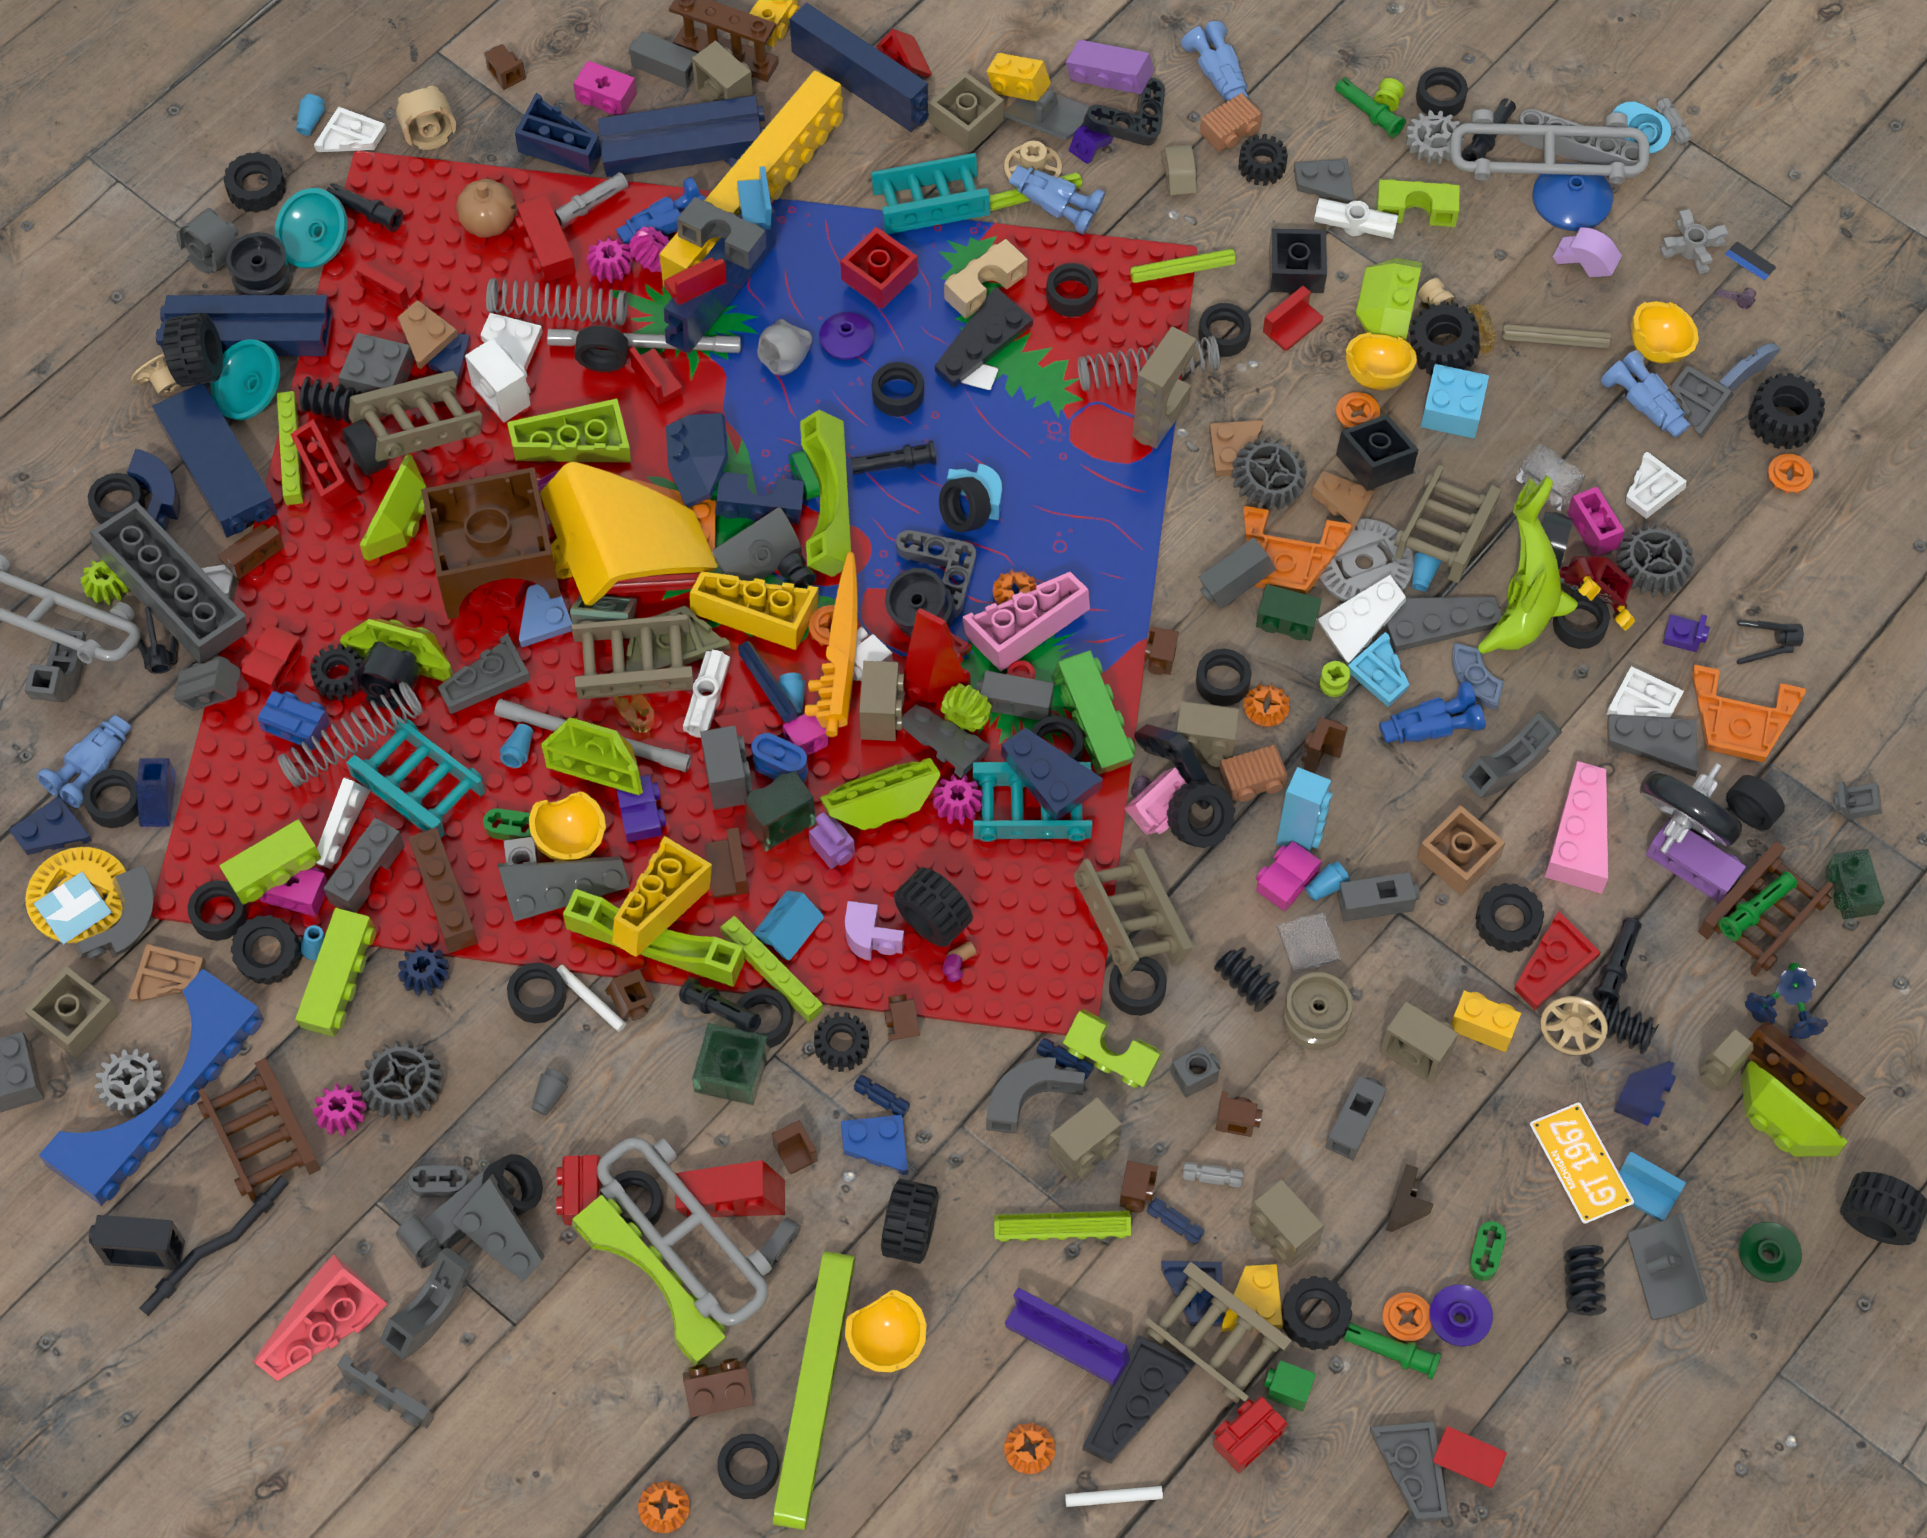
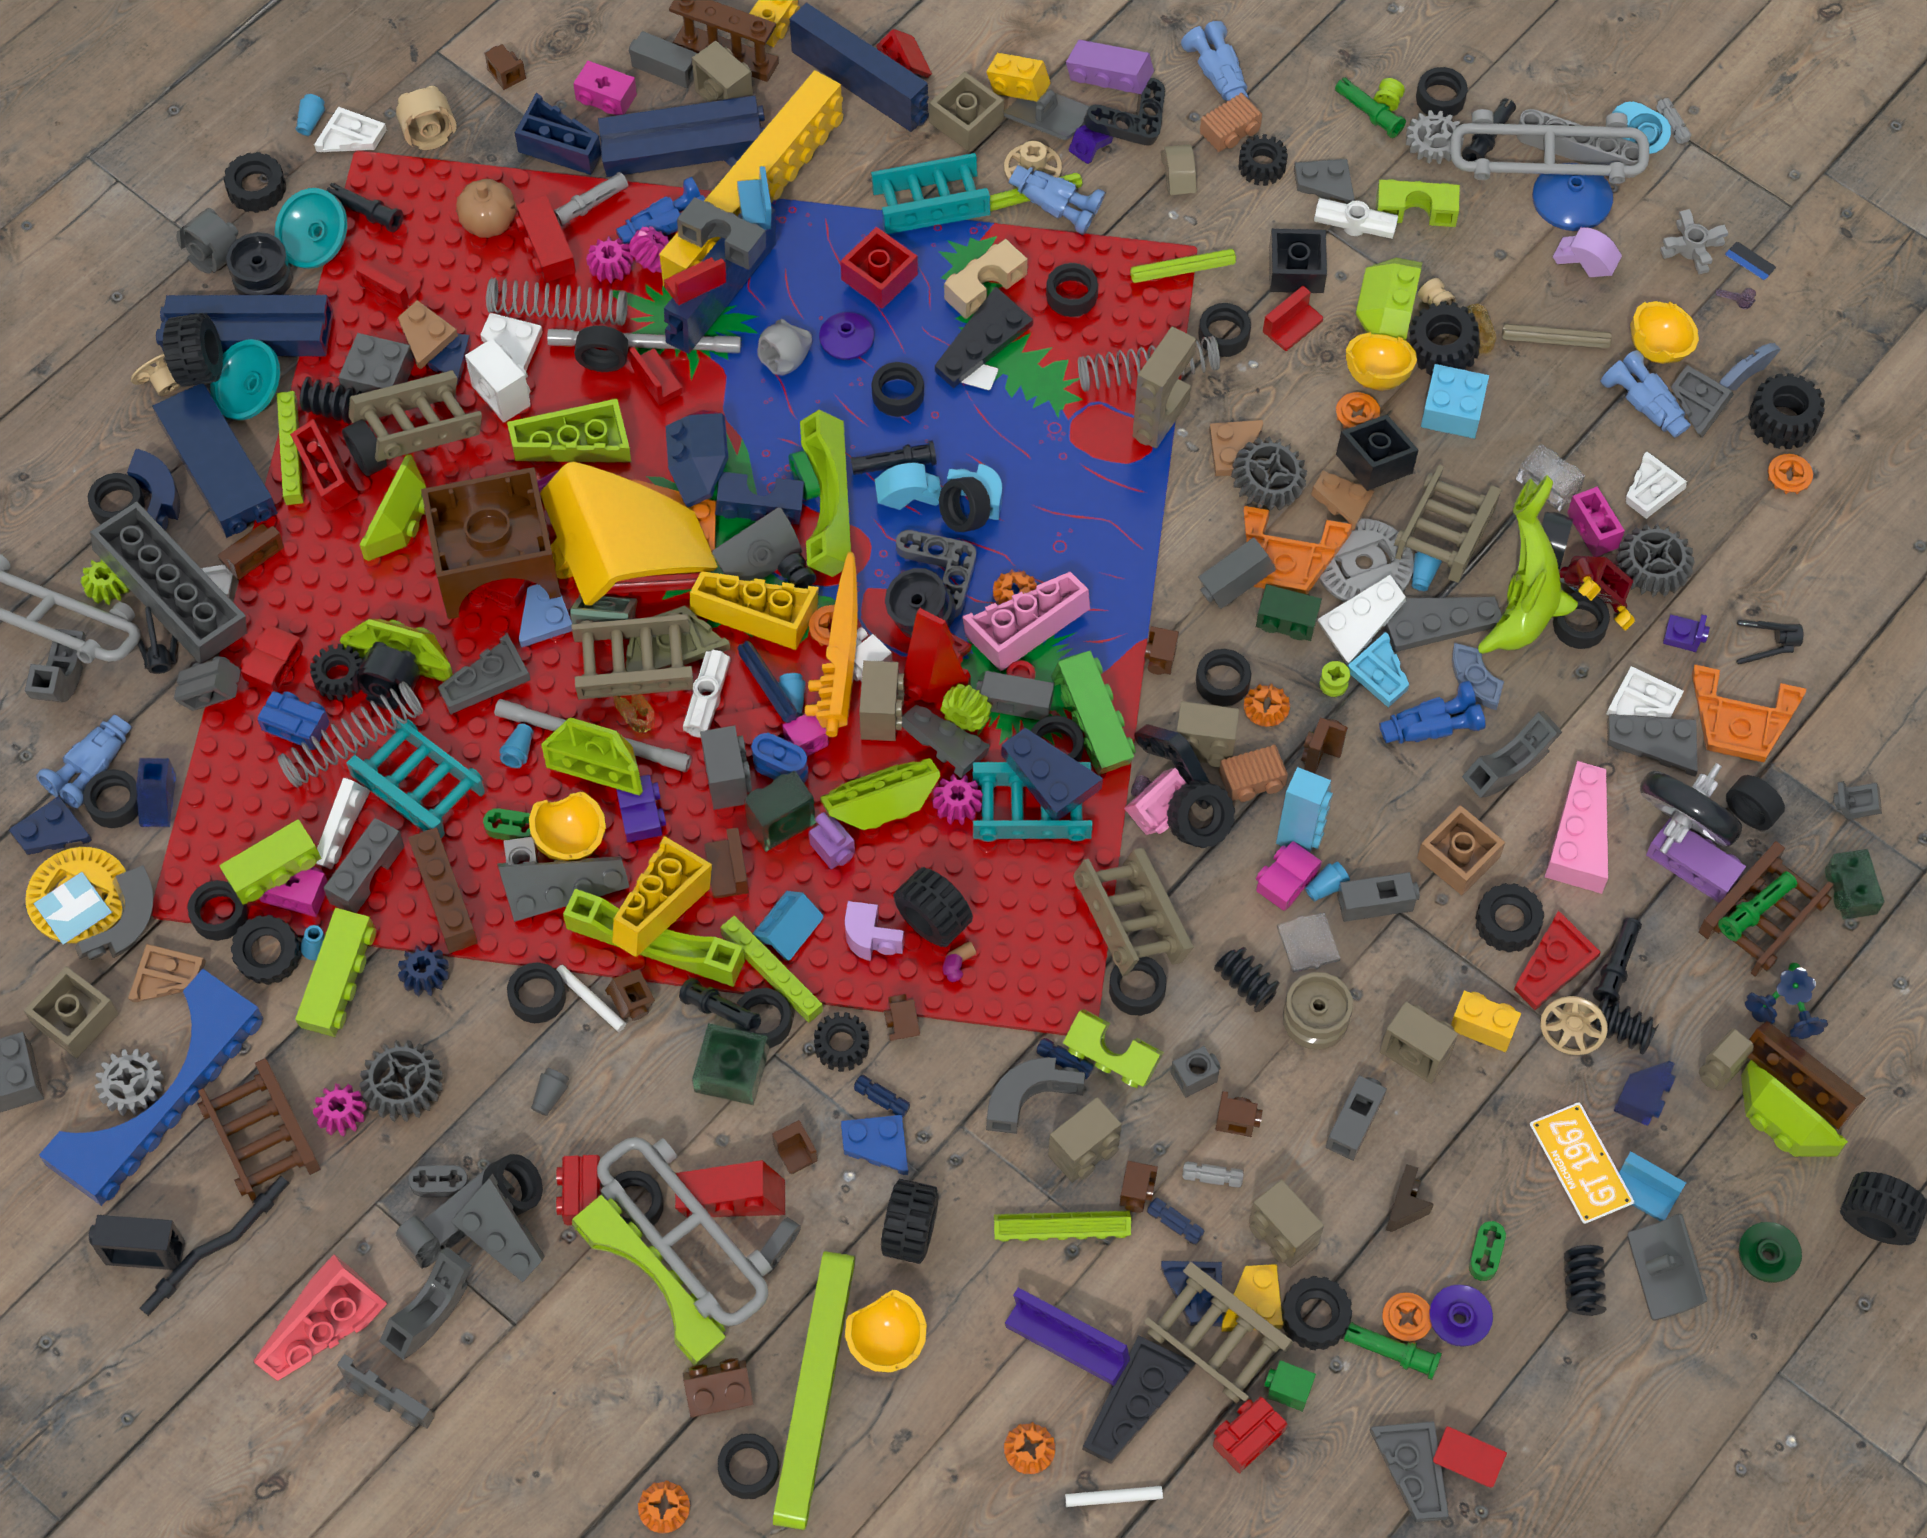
(906, 483): none -> medium azure brick

